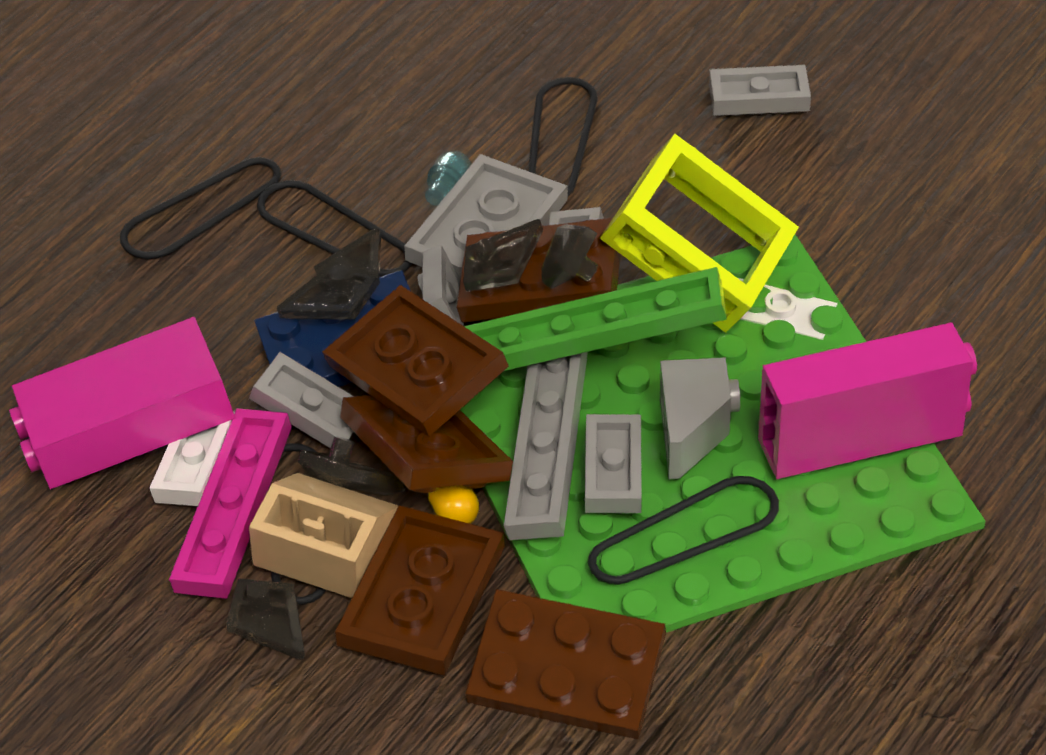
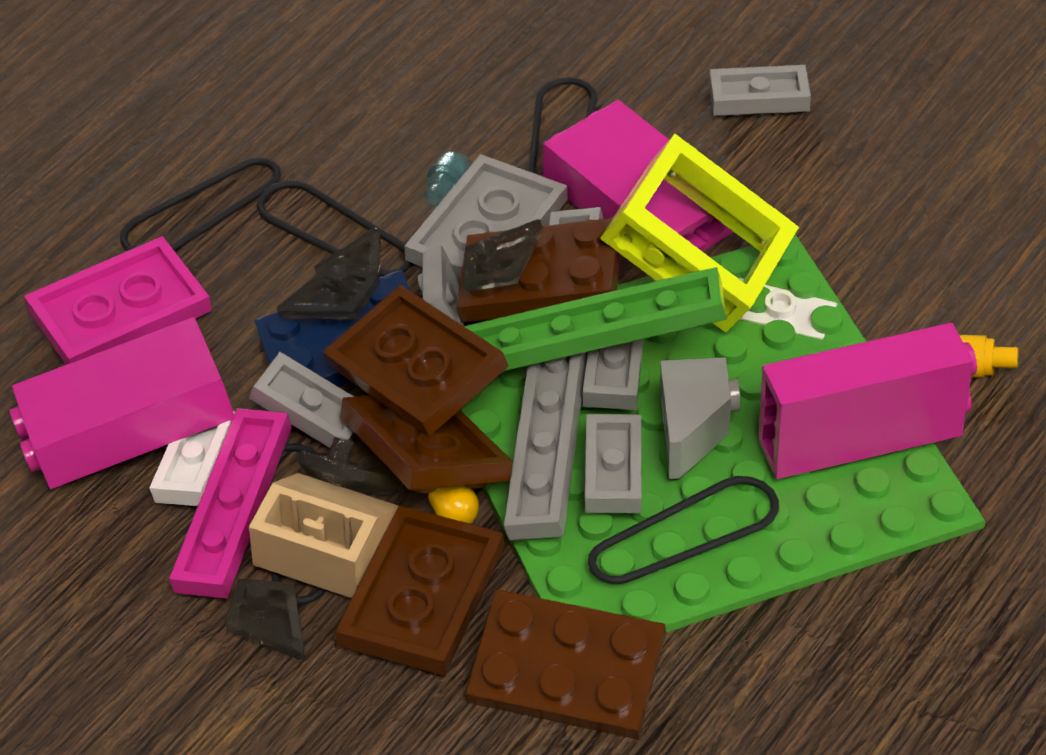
(117, 301): none -> dark pink plate
(568, 256): clear smoke piece -> none
(605, 159): none -> dark pink brick
(613, 376): none -> light grey plate
(989, 356): none -> yellow cylinder

